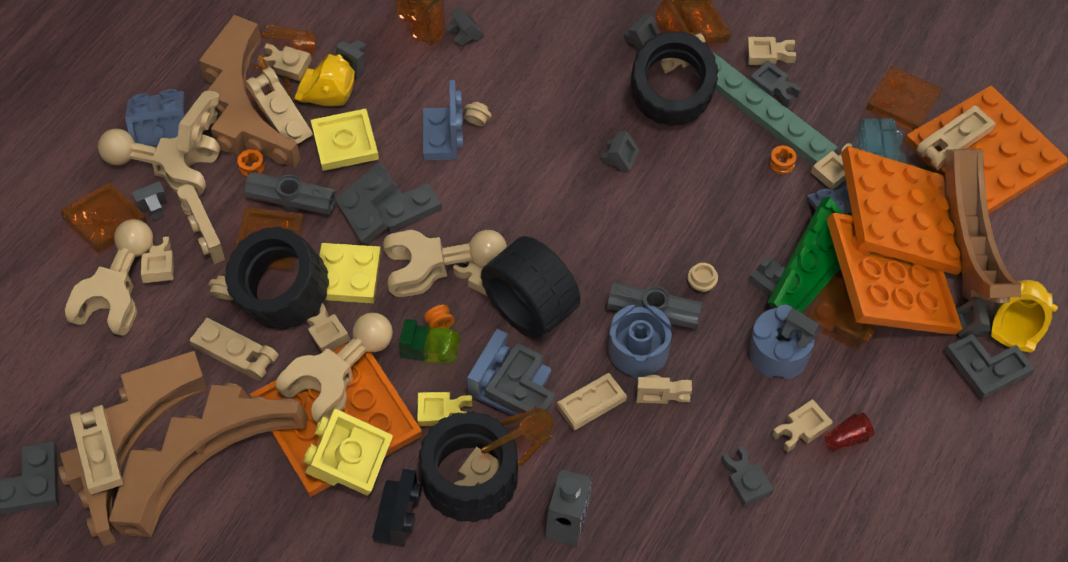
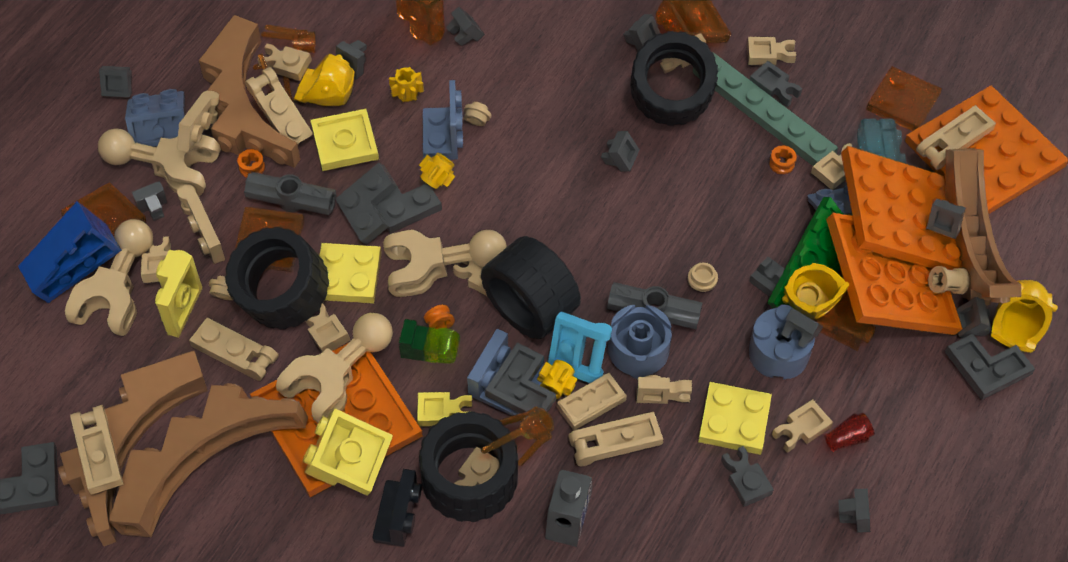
(68, 253): none -> blue wedge
(115, 81): none -> dark grey tile
(179, 290): none -> light yellow plate
(406, 84): none -> yellow gear
(437, 170): none -> yellow gear
(557, 378): none -> yellow gear
(569, 345): none -> medium azure plate
(616, 438): none -> tan plate
(735, 418): none -> light yellow plate
(814, 290): none -> yellow helmet
(856, 510): none -> dark grey tile
(946, 218): none -> dark grey tile
(949, 280): none -> tan bush

